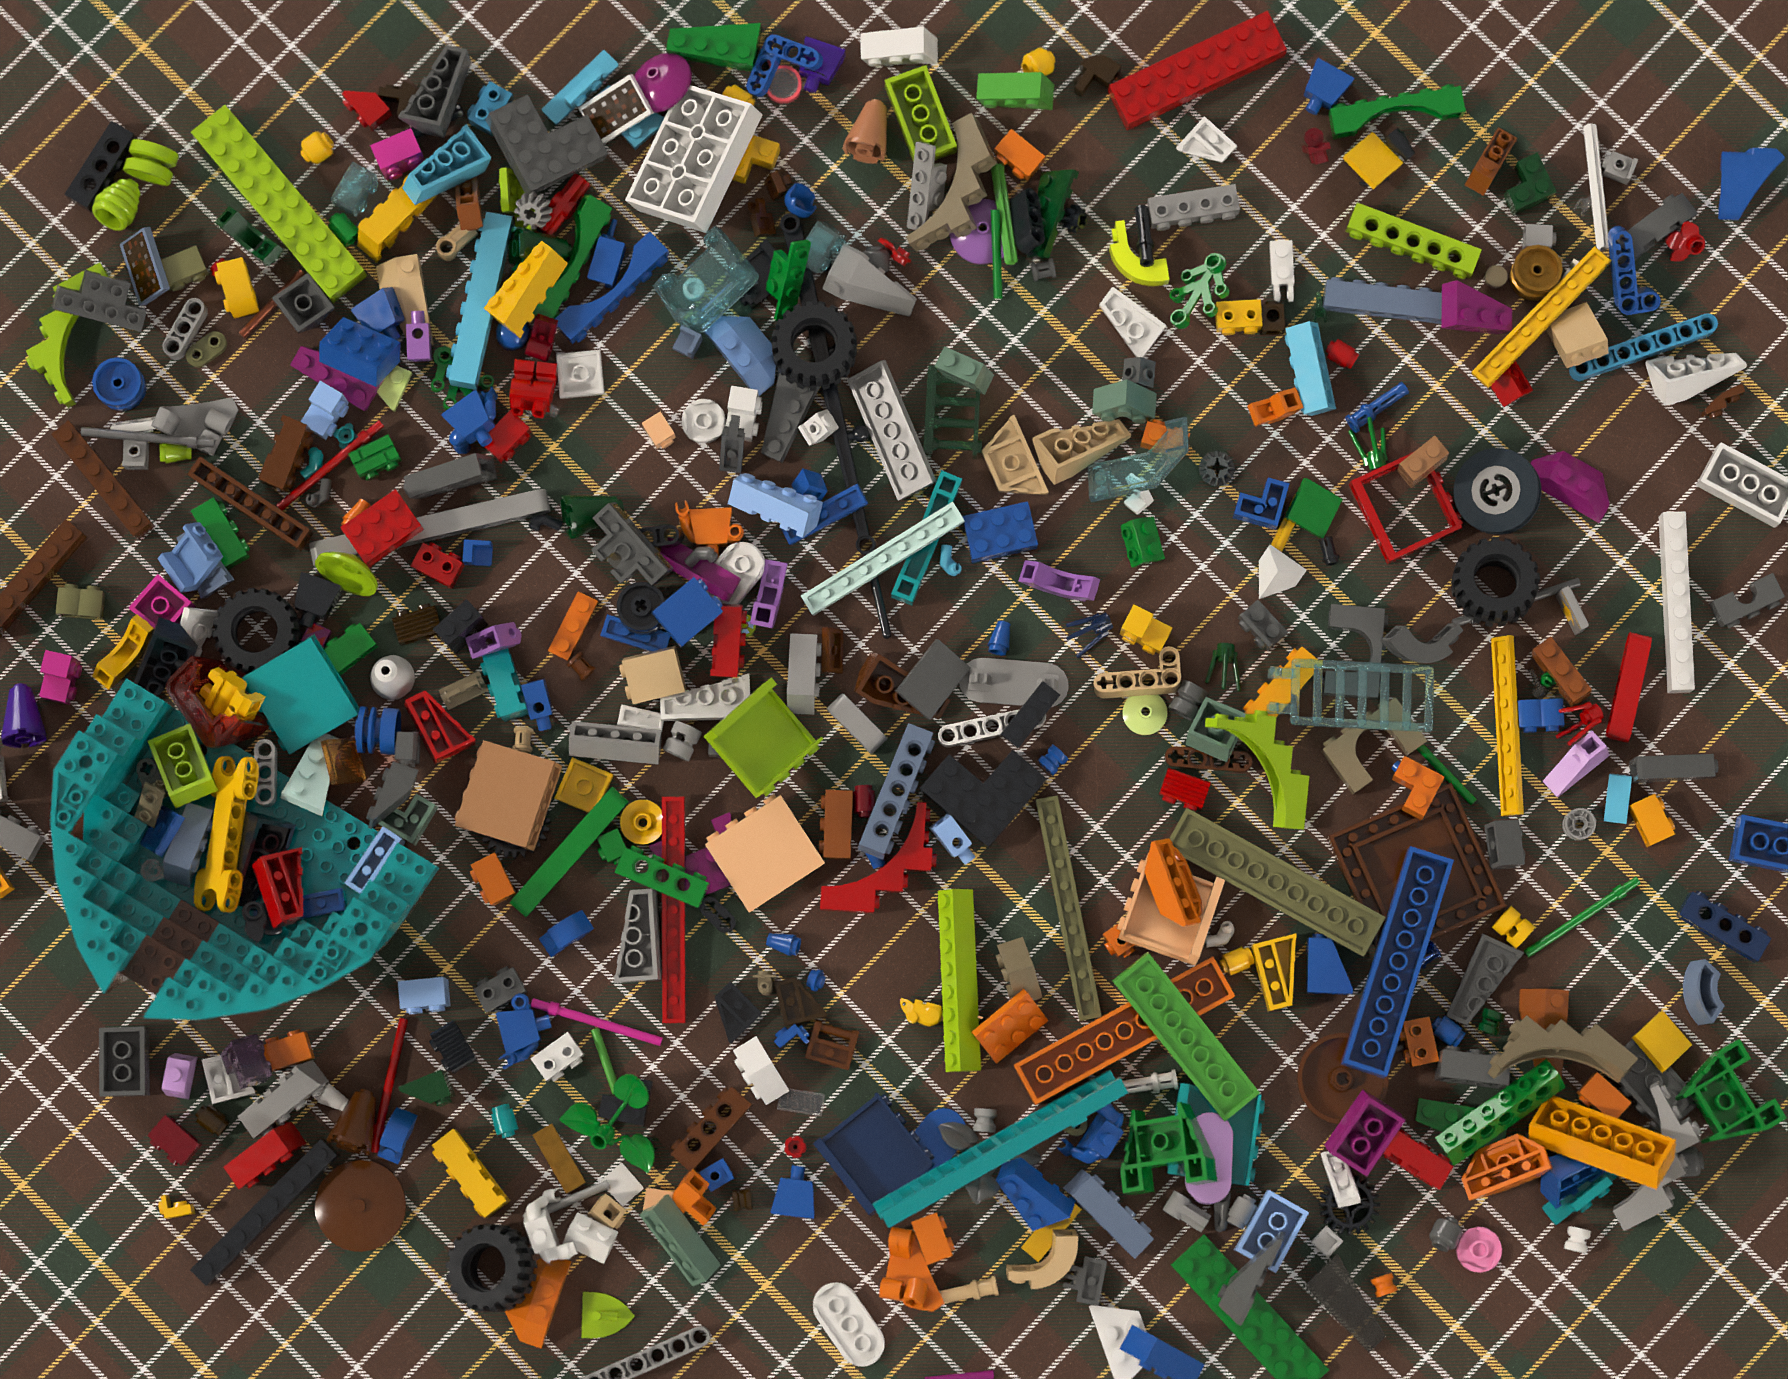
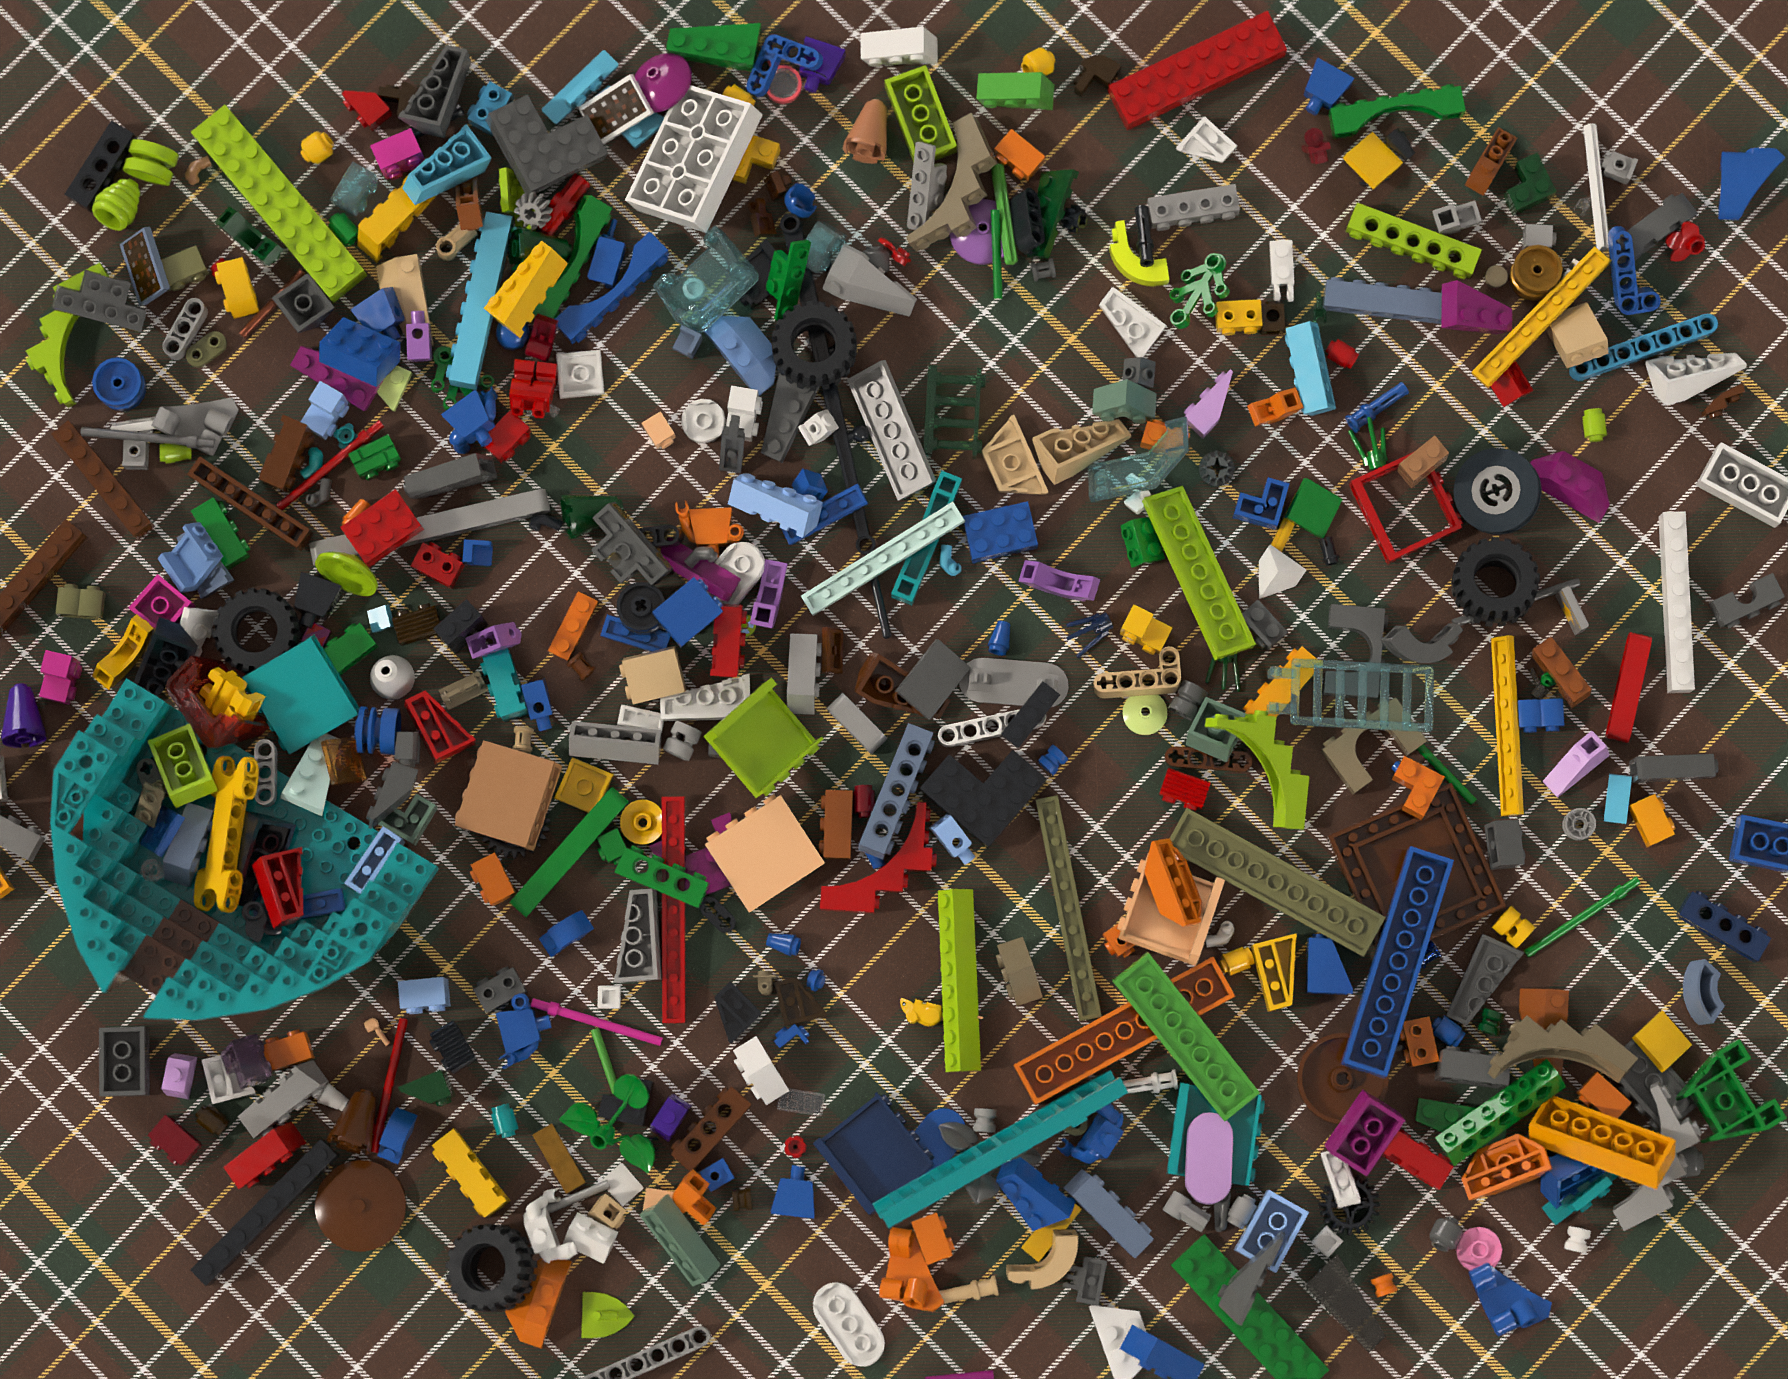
(179, 1209): yellow bracket -> none
(194, 168): none -> medium nougat arm
(373, 1025): none -> light nougat hand
(380, 618): none -> tile
(558, 1057): white brick -> none
(609, 997): none -> white tile
(670, 1117): none -> dark purple torso
(830, 1052): reddish brown plate -> none
(964, 370): sand green brick -> none
(1010, 1026): orange plate -> none
(1165, 1143): green wedge -> none
(1198, 572): none -> lime plate
(1207, 411): none -> lavender slope
(1453, 219): none -> light grey brick
(1507, 1302): none -> blue panel
(1590, 715): red plant -> none
(1594, 425): none -> lime brick

